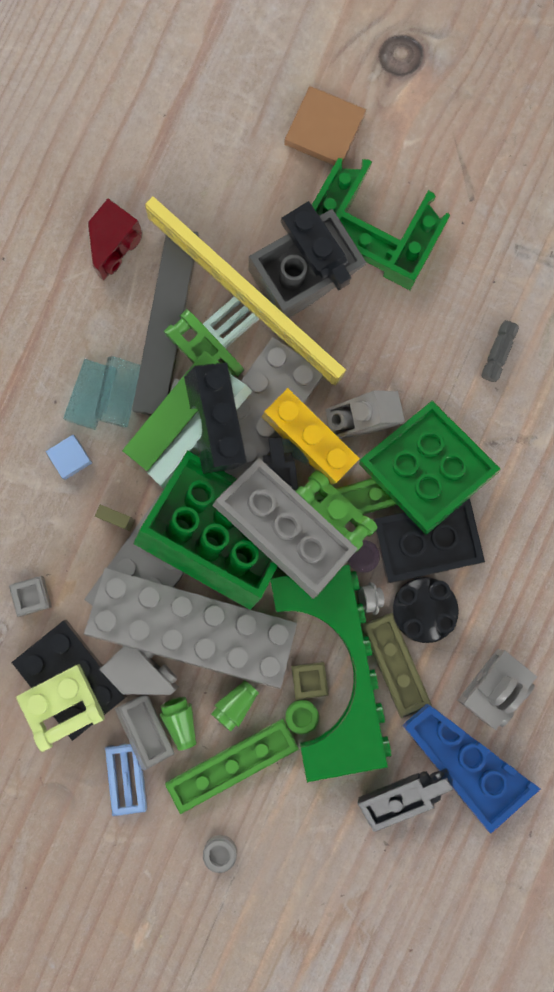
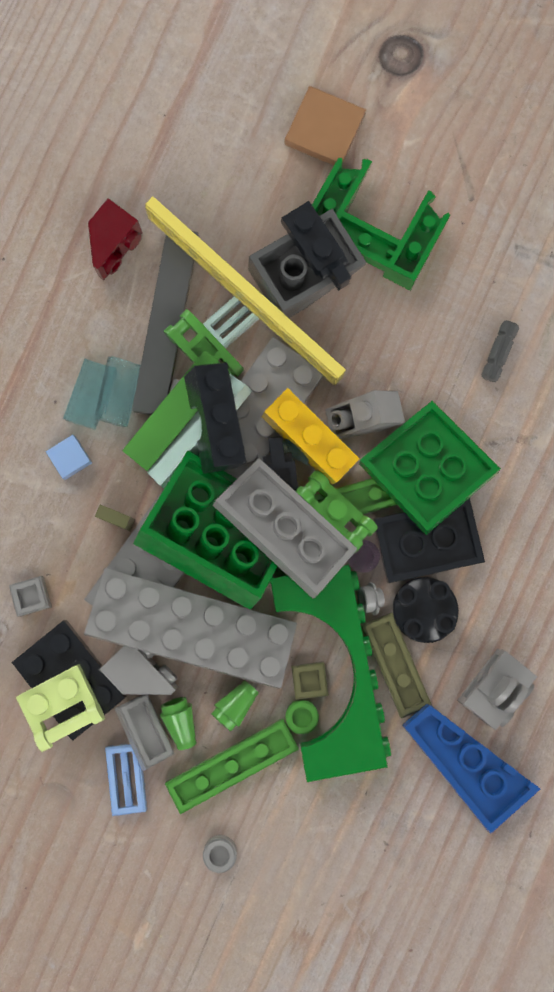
(404, 798): hinge -> none

